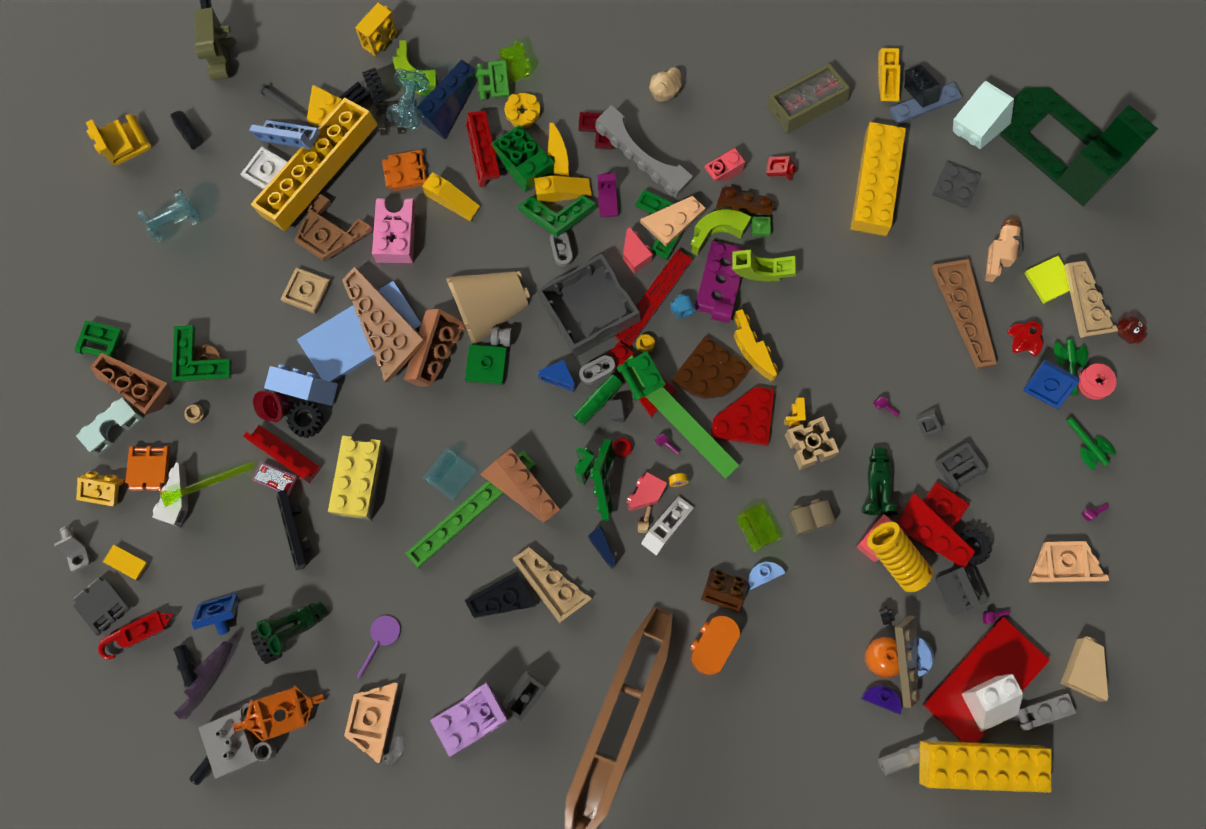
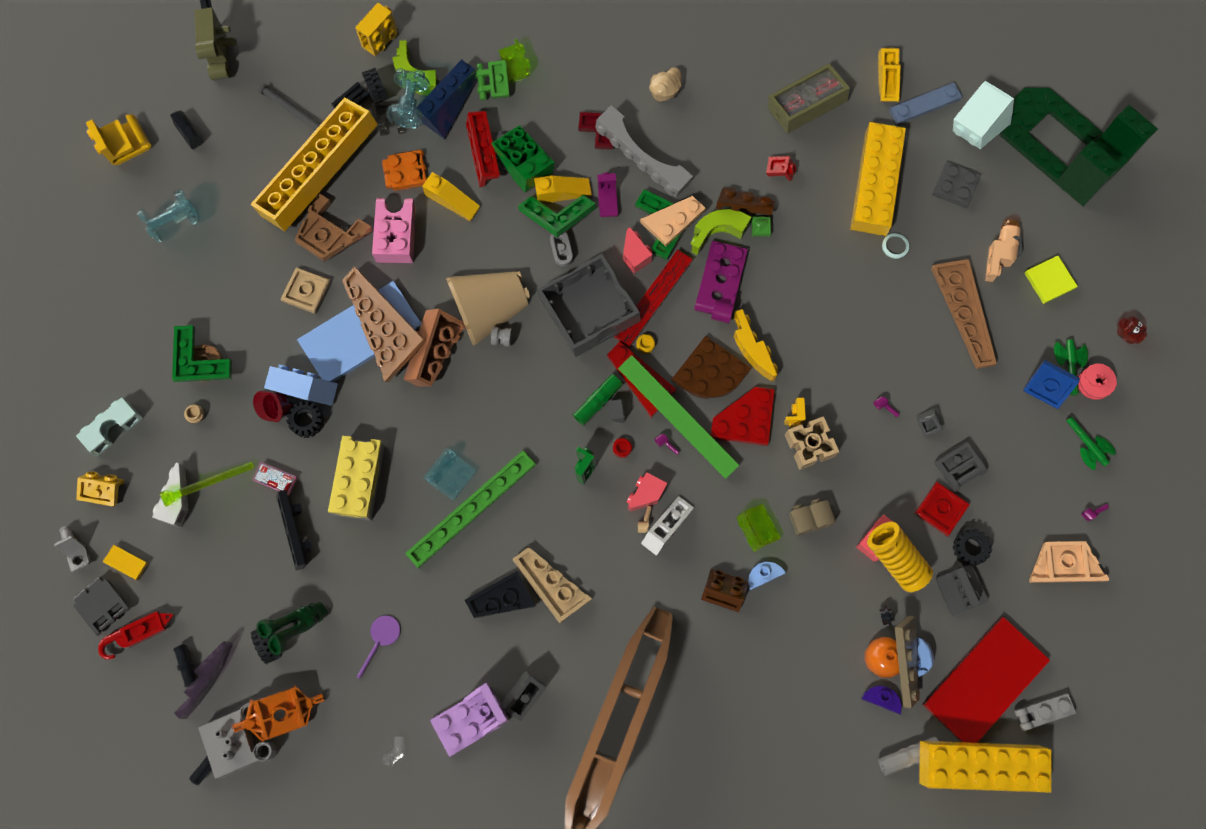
(98, 334): green plate -> none
(136, 386): nougat wedge -> none
(147, 468): orange plate -> none
(216, 613): blue tile -> none
(263, 167): white plate -> none
(283, 453): red fence -> none
(285, 137): medium blue fence -> none
(320, 105): yellow wing -> none
(371, 719): light nougat wing -> none
(485, 364): green plate -> none
(518, 101): yellow plate -> none
(519, 484): nougat wedge -> none
(557, 375): blue slope -> none
(558, 152): yellow slope -> none
(597, 368): light grey plate -> none
(599, 475): green plate -> none
(600, 542): dark blue slope -> none
(646, 371): green plate -> none
(678, 480): yellow tile -> none
(683, 306): dark azure plate -> none
(714, 645): orange brick -> none
(726, 166): coral slope -> none
(755, 268): lime arch -> none
(880, 473): dark green piece -> none
(891, 255): none -> light aqua piece
(922, 85): black brick -> none
(930, 530): red wing -> none
(989, 618): magenta hand -> none
(994, 701): white slope -> none
(1024, 339): red plate -> none
(1087, 303): tan wing -> none
(1087, 669): tan slope -> none

